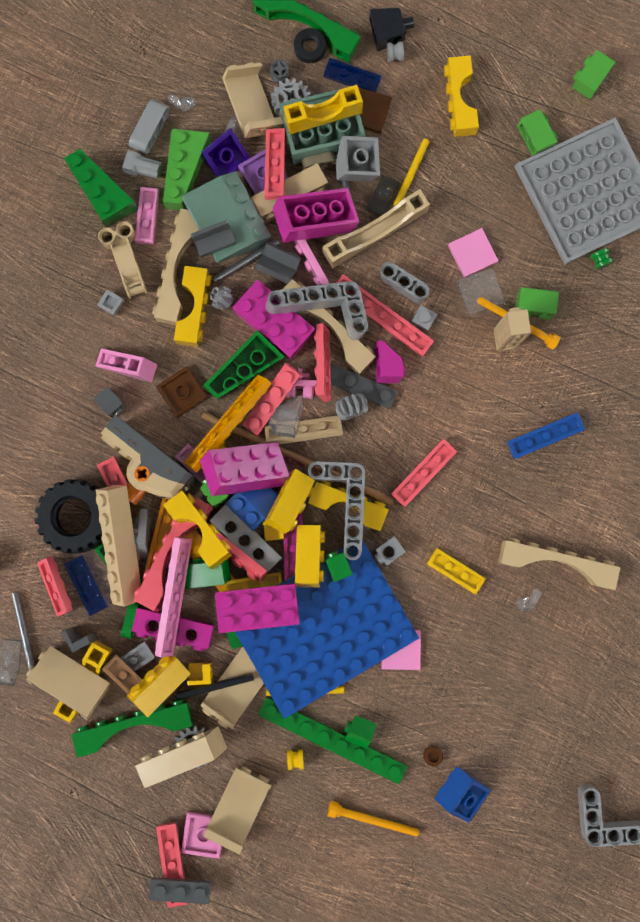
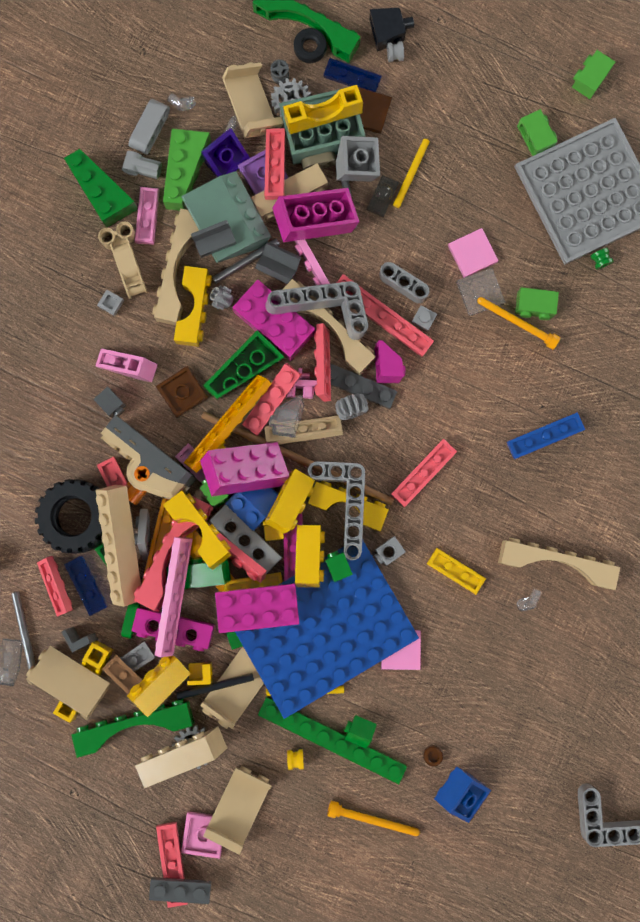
(357, 241): tan arch -> none
(464, 118): yellow arch -> none
(512, 329): tan brick -> none

